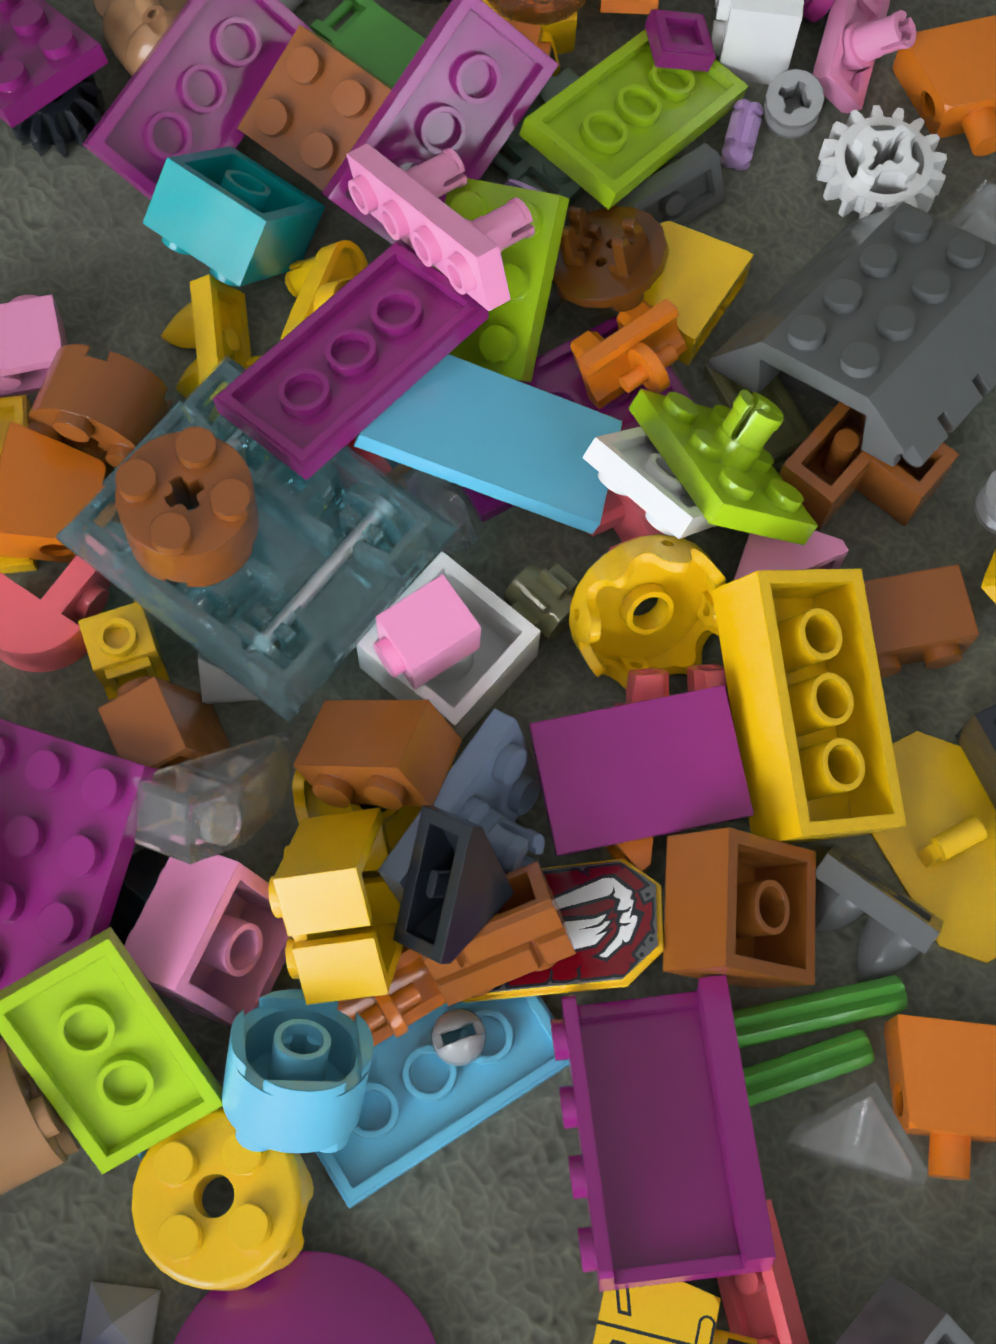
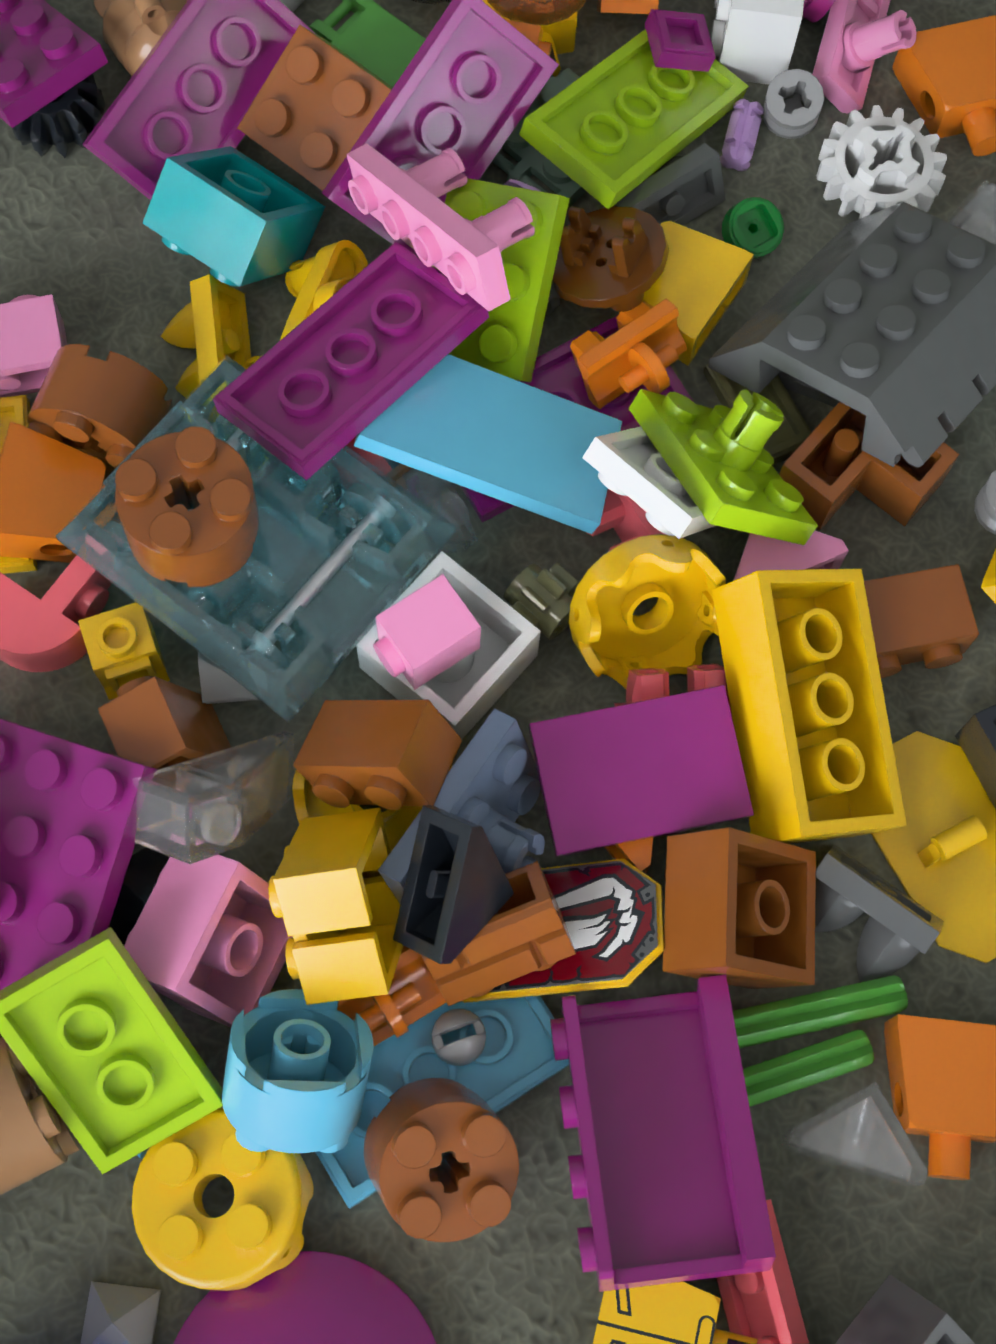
(446, 1197): none -> dark orange brick
(753, 226): none -> green tile

